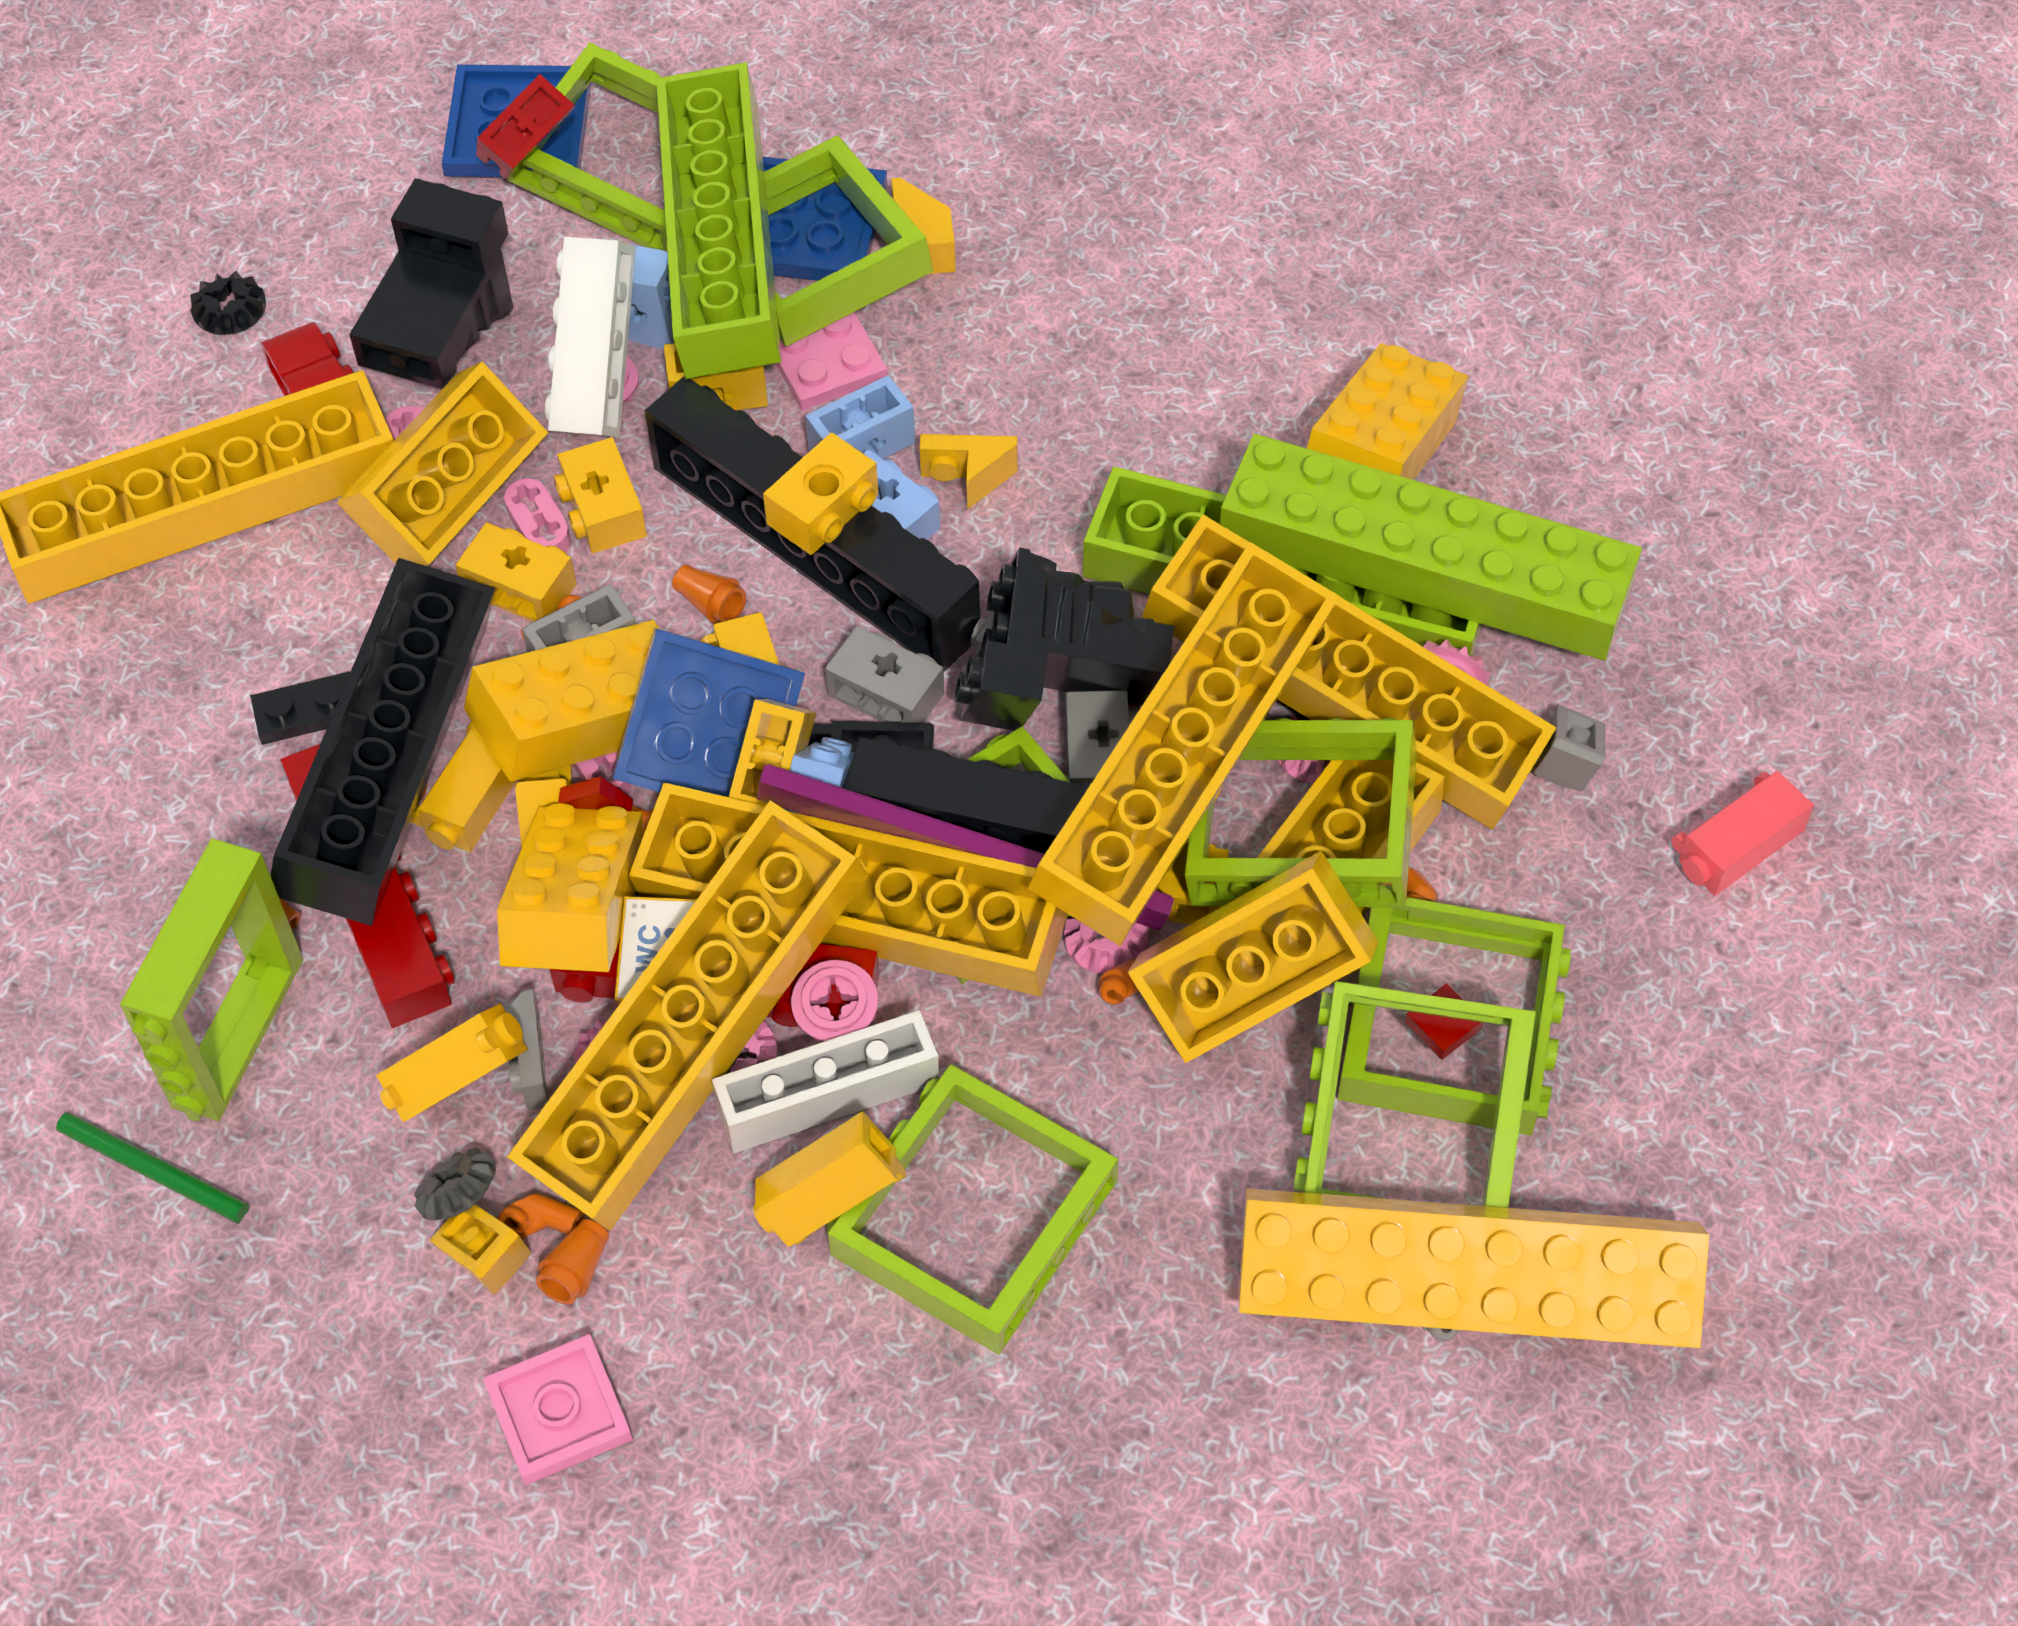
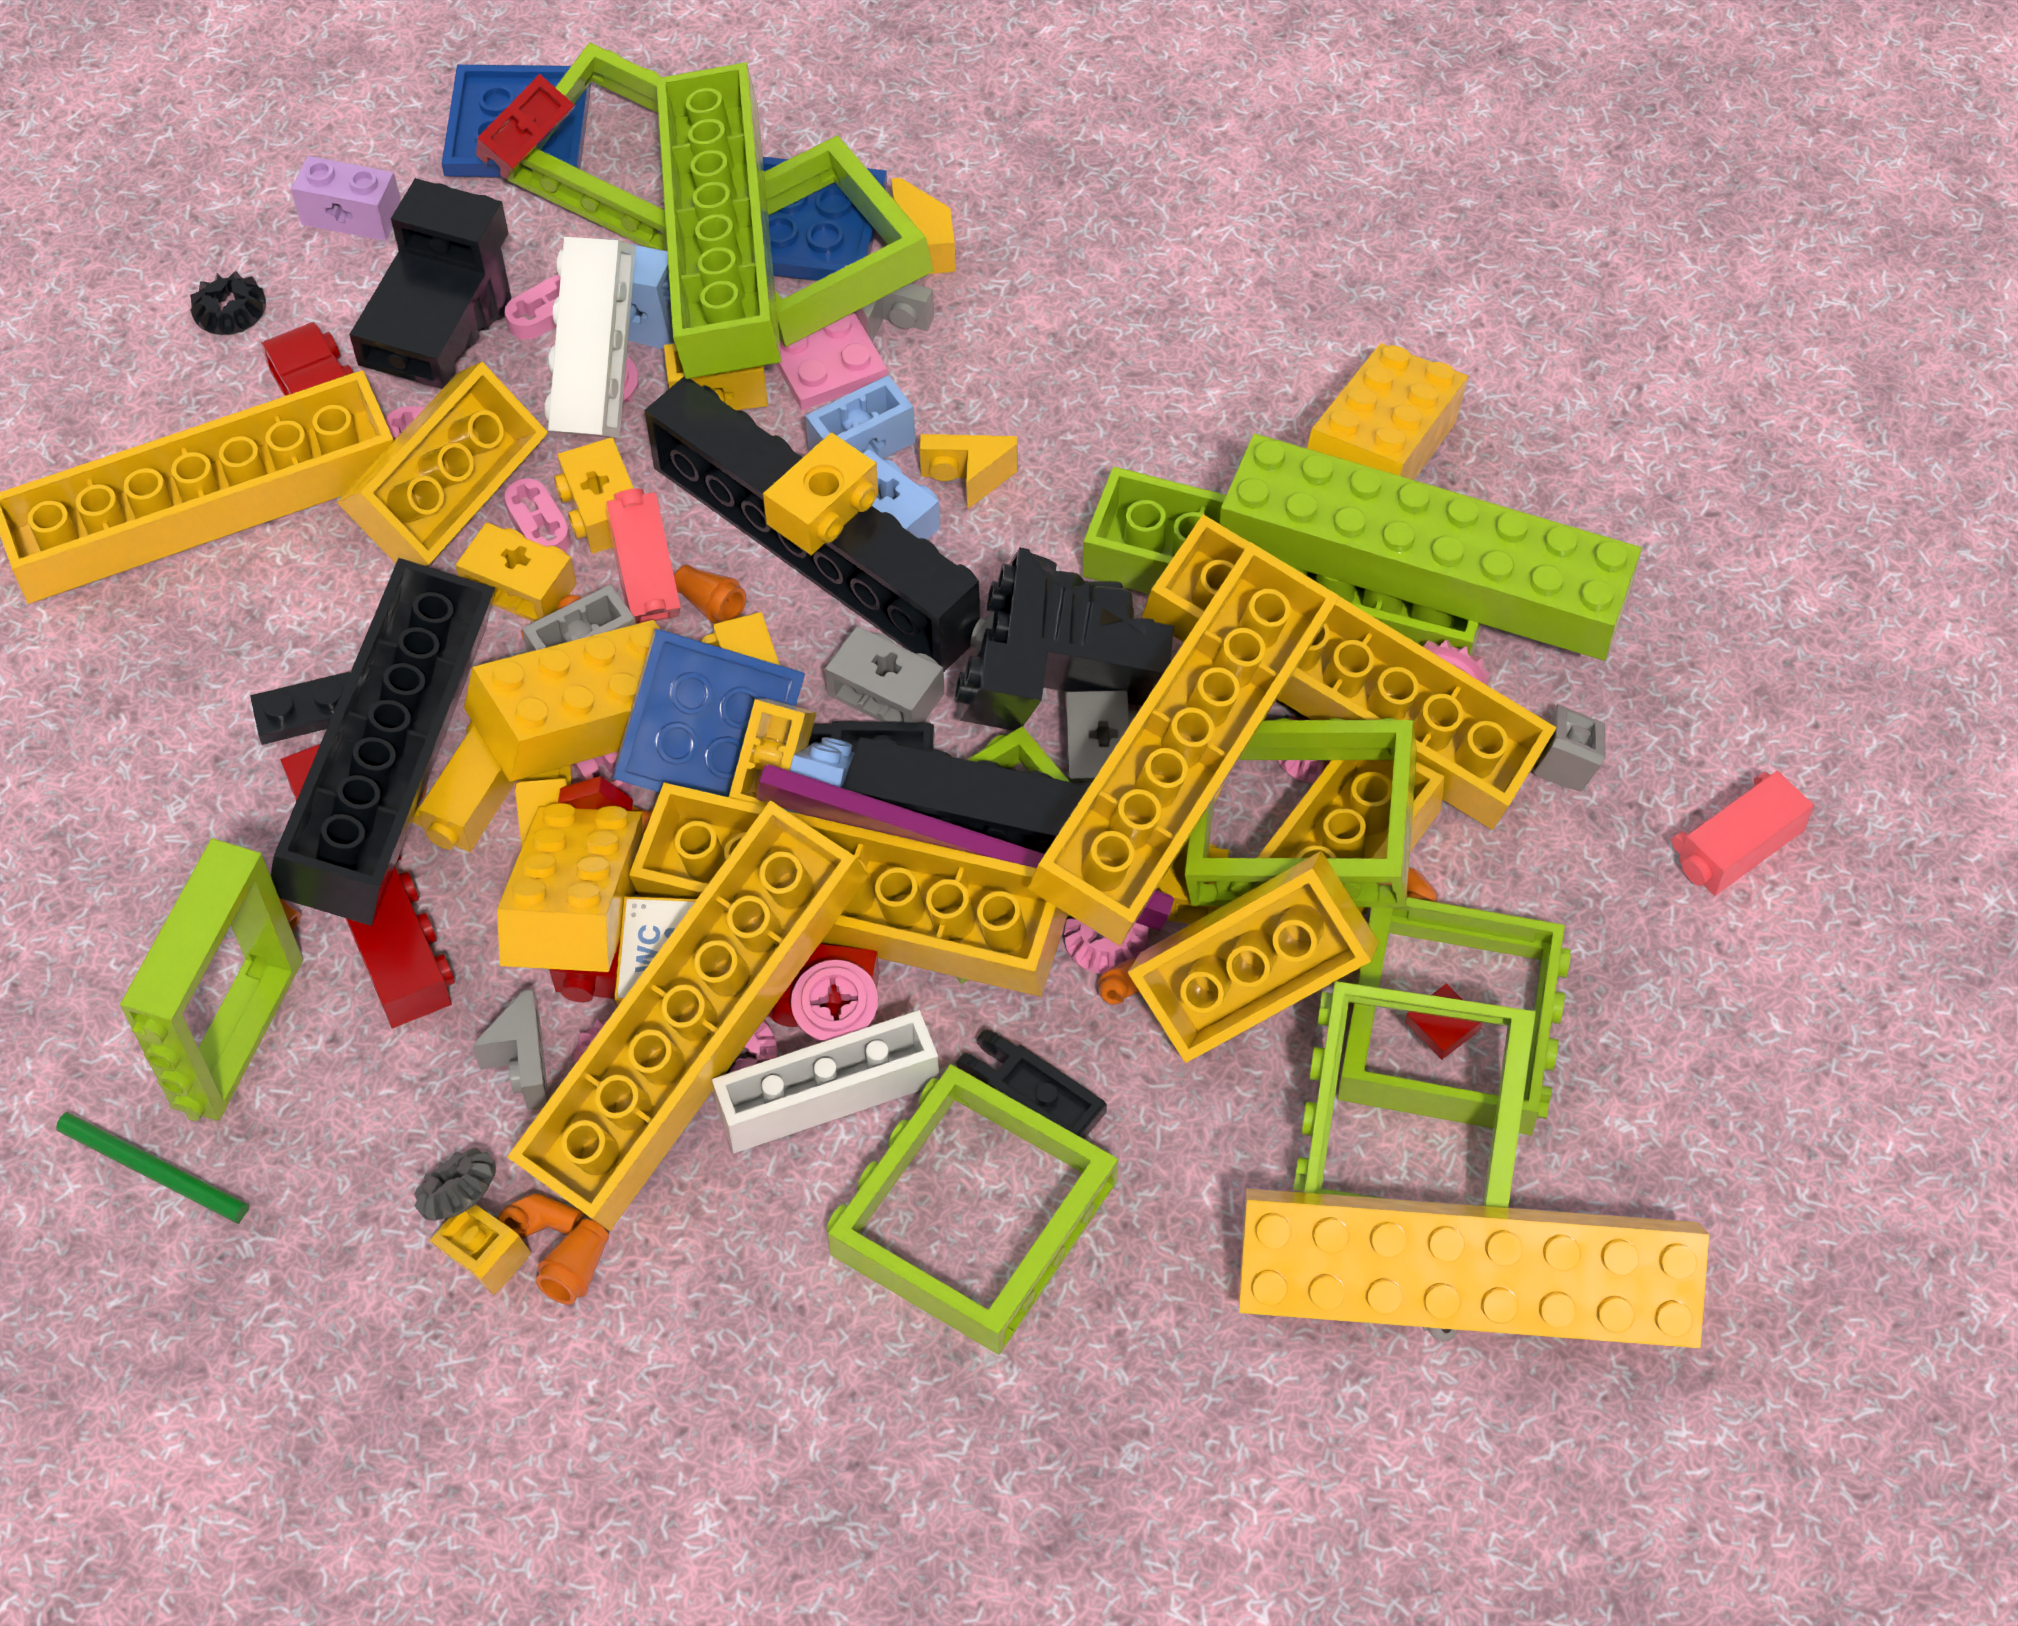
(346, 198): none -> lavender brick
(451, 1062): yellow brick -> none
(534, 302): none -> bright pink beam
(557, 1409): bright pink plate -> none
(642, 556): none -> coral brick
(825, 1180): yellow brick -> none
(905, 308): none -> light grey slope
(1035, 1084): none -> black hinge

